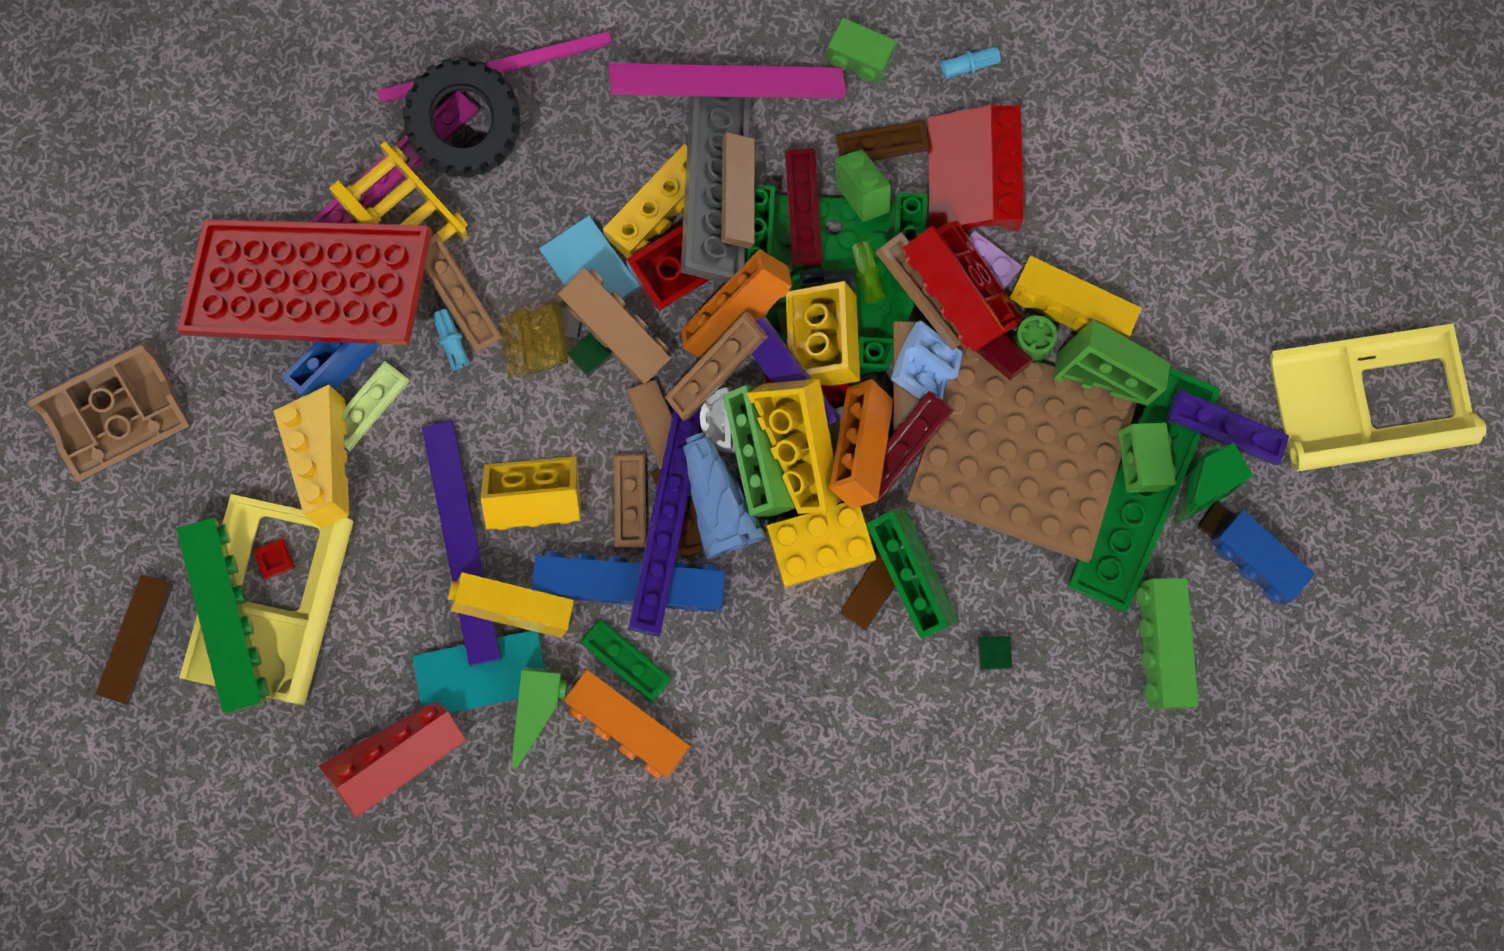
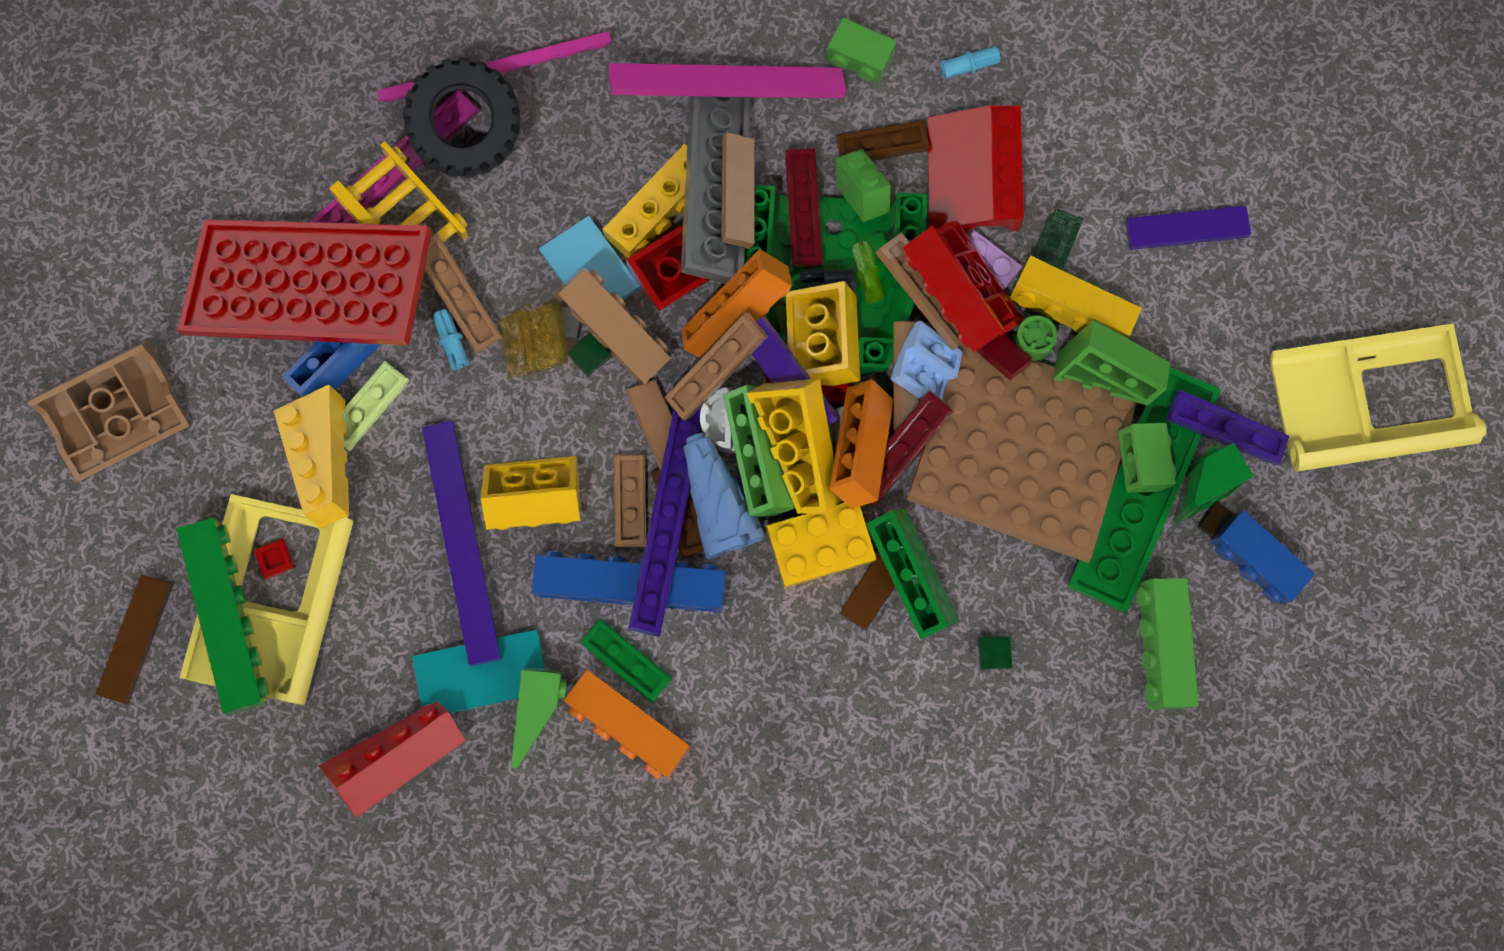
(510, 605): yellow brick -> none
(1057, 238): none -> clear green hinge
(1187, 227): none -> dark purple tile

